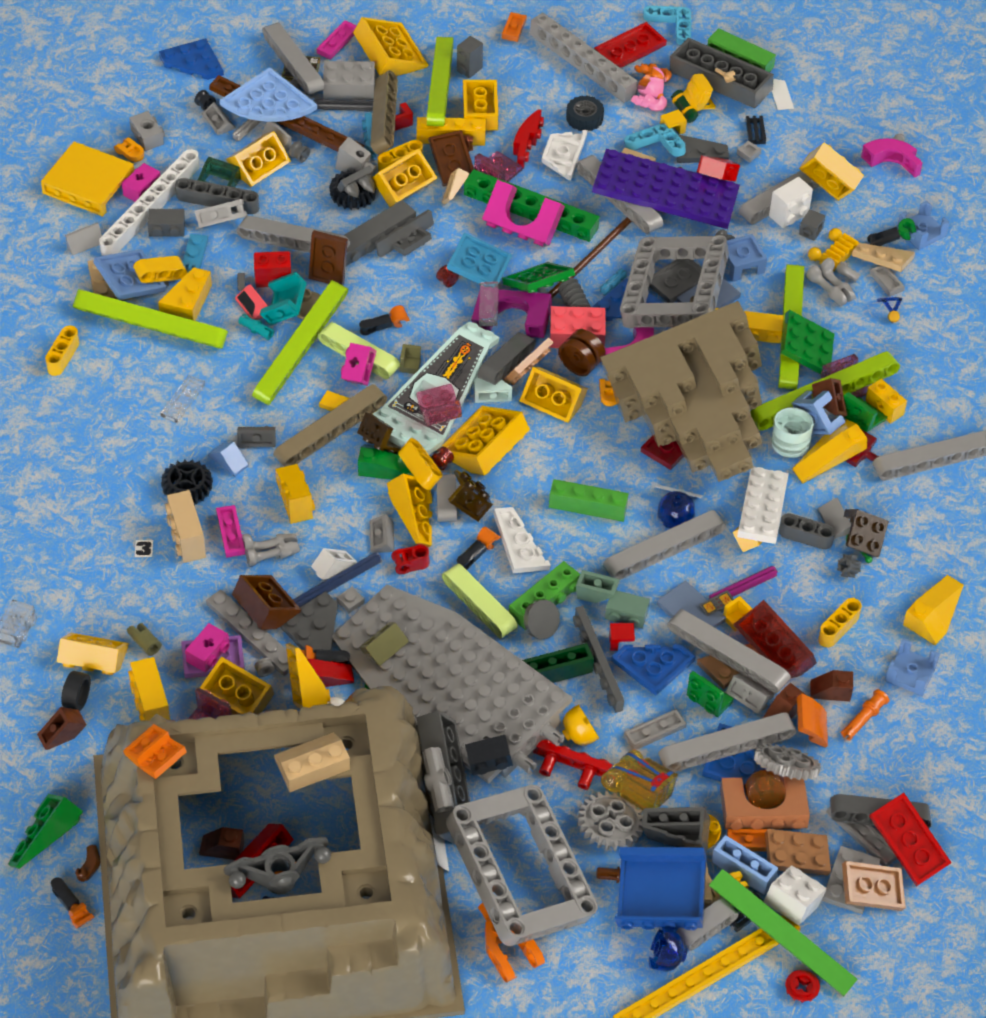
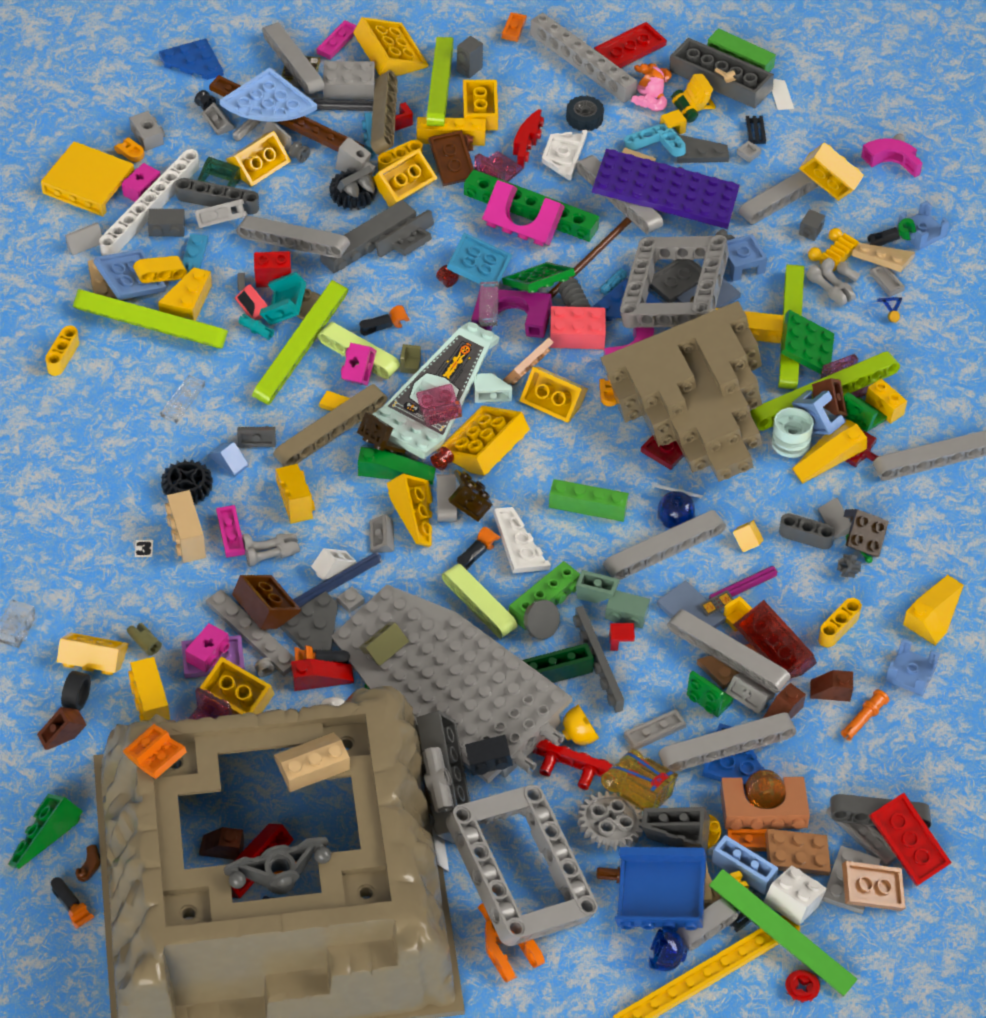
(305, 683): yellow slope -> none
(327, 258): reddish brown tile -> none
(412, 558): red piece -> none
(420, 464): yellow beam -> none
(455, 182): tan slope -> none
(506, 358): dark grey beam -> none
(581, 352): reddish brown wheel -> none
(652, 664): blue plate -> none
(657, 15): medium azure beam -> none
(718, 168): slope -> none
(763, 505): white plate -> none
(787, 762): light grey gear -> none
(790, 202): white brick -> none
(812, 720): orange slope -> none

